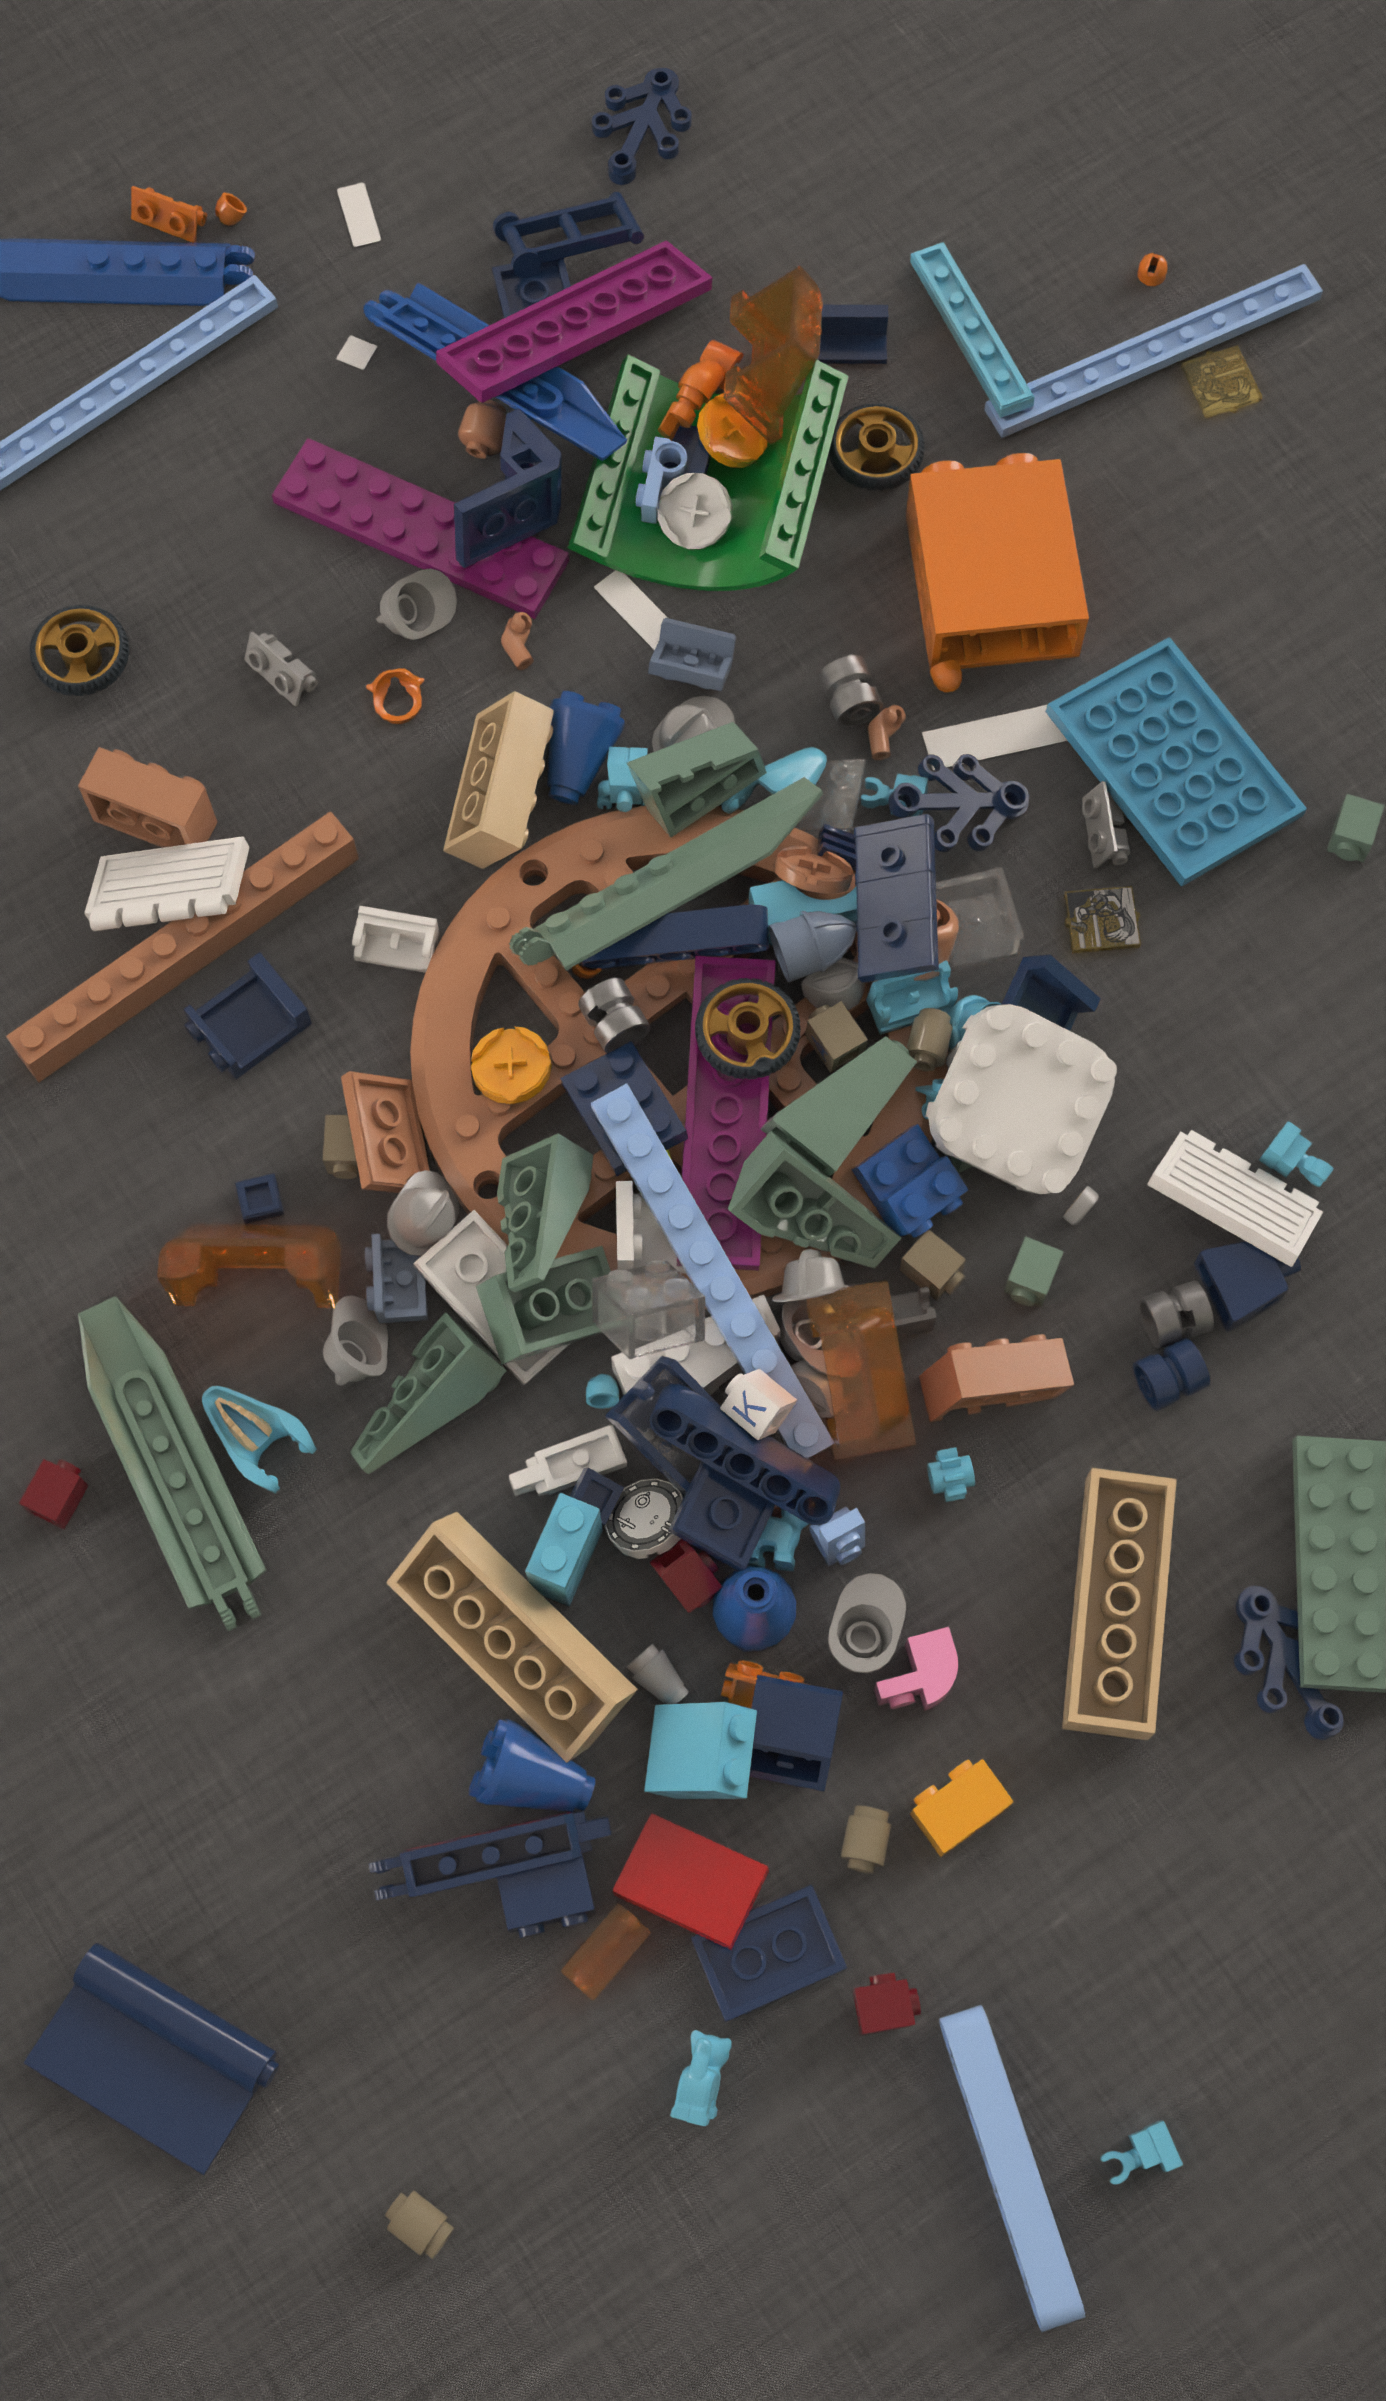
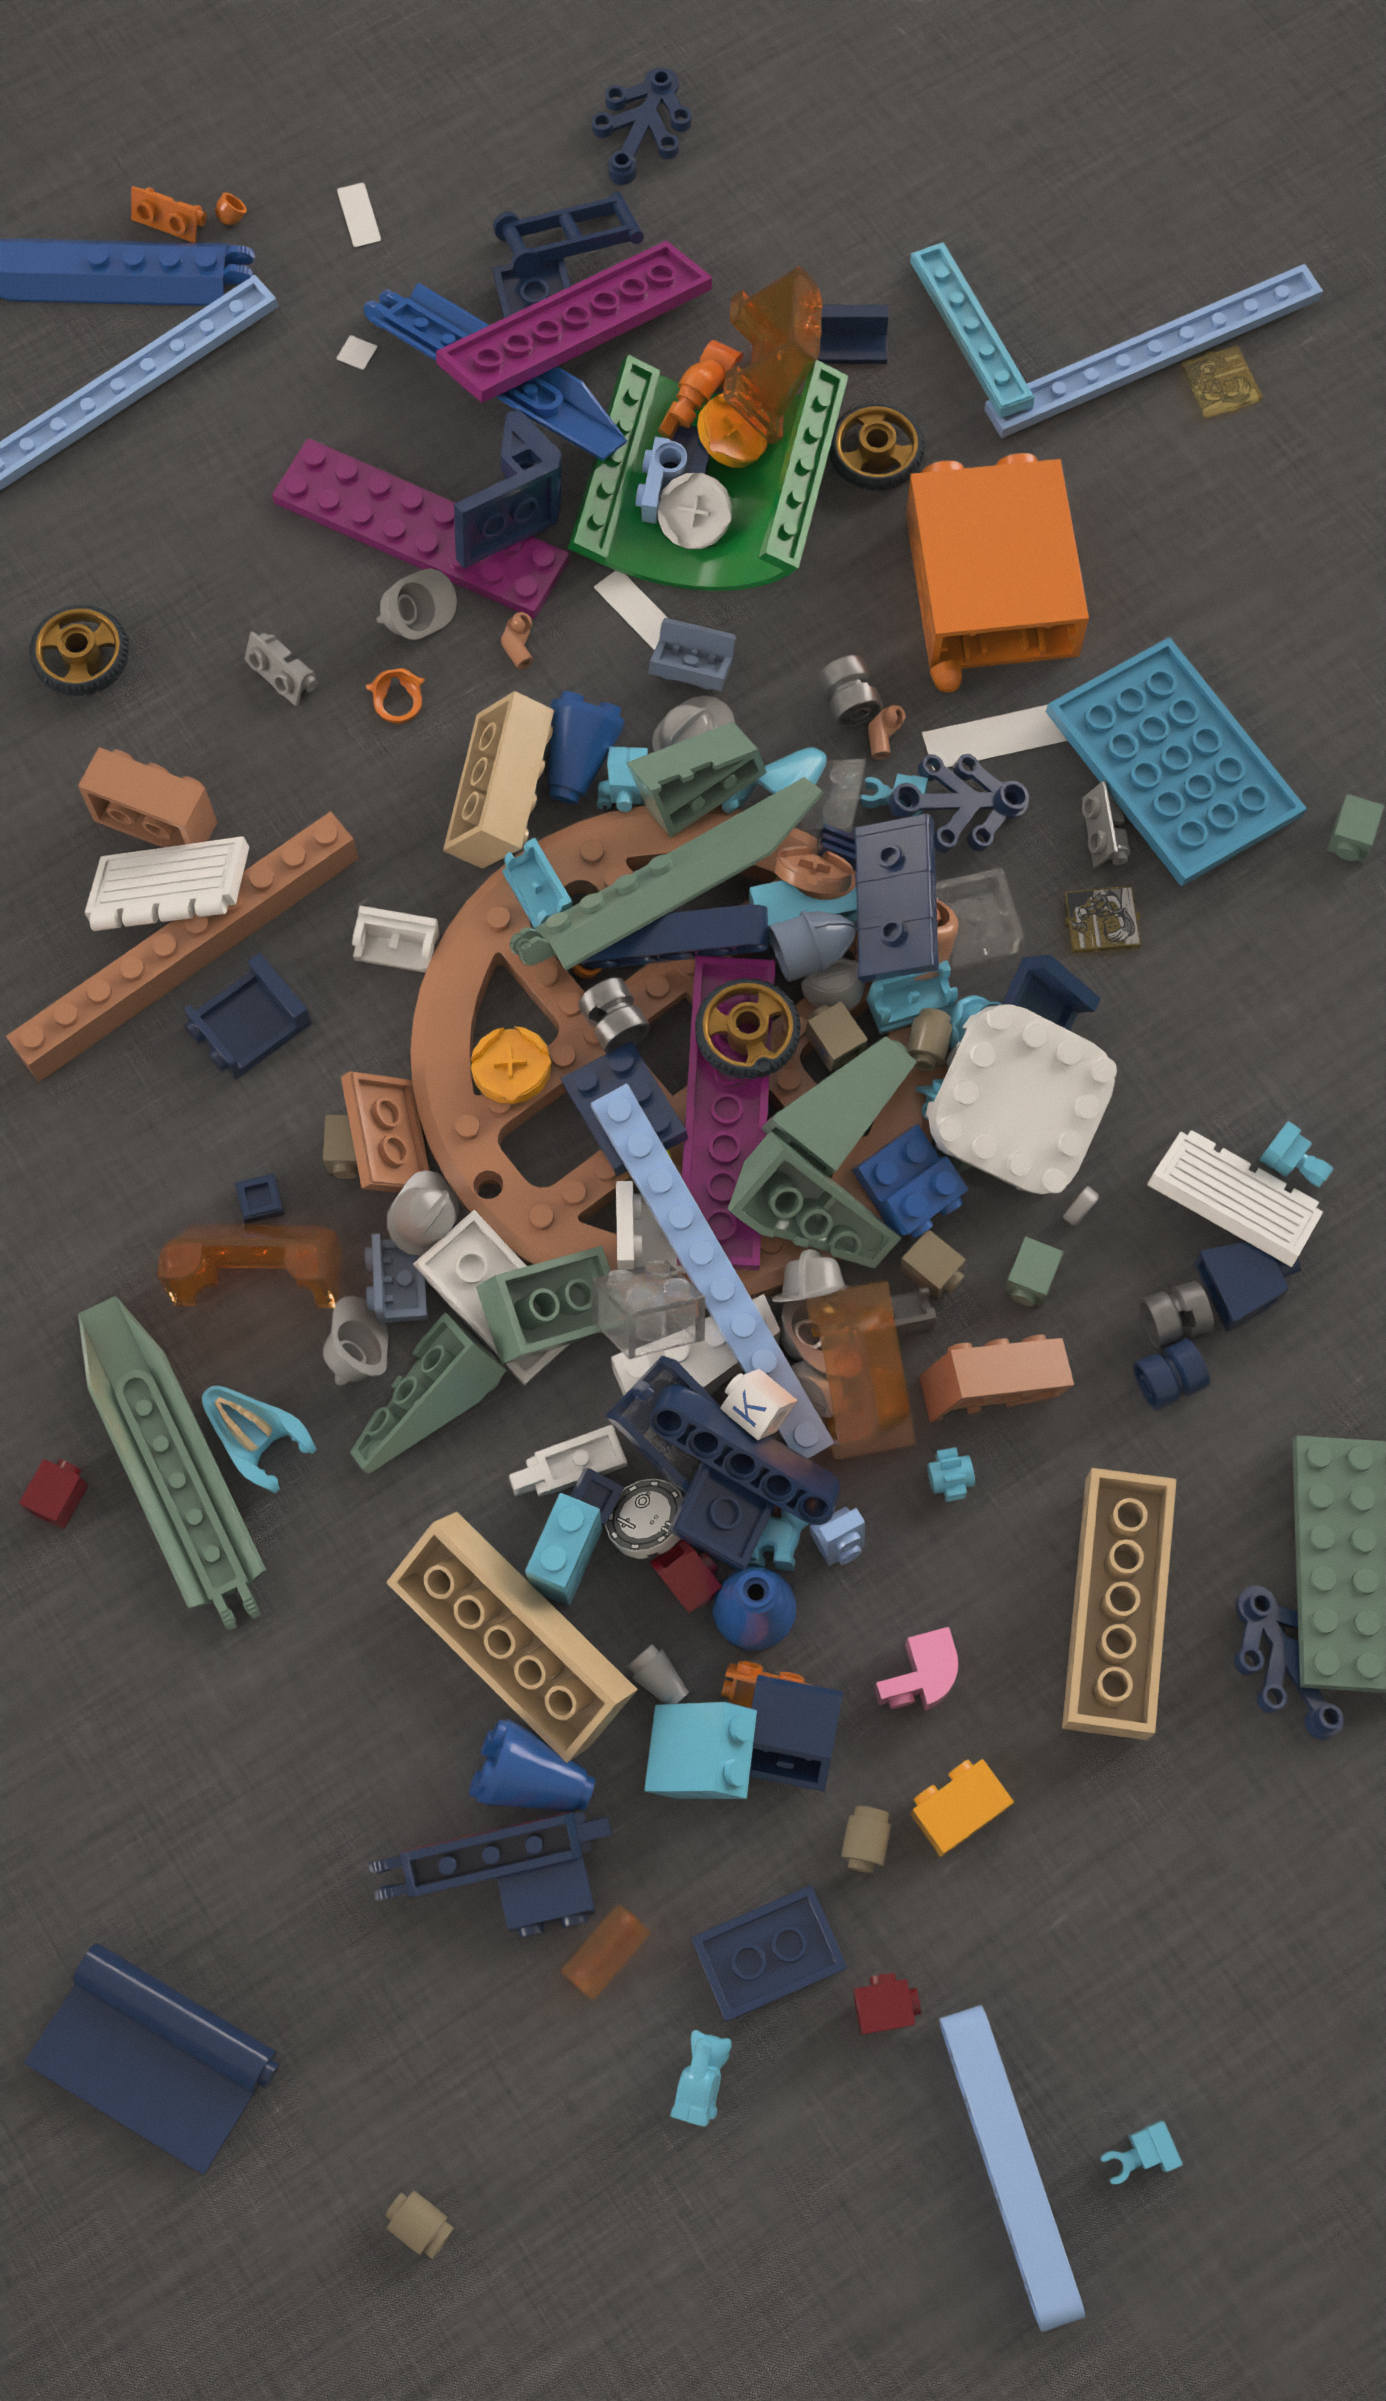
(483, 428): nougat head -> none
(535, 884): none -> medium azure hinge
(540, 1198): sand green wedge -> none
(602, 1392): medium azure hinge -> none
(691, 1881): red tile -> none
(867, 1623): light grey piece -> none
(1150, 278): orange hinge -> none

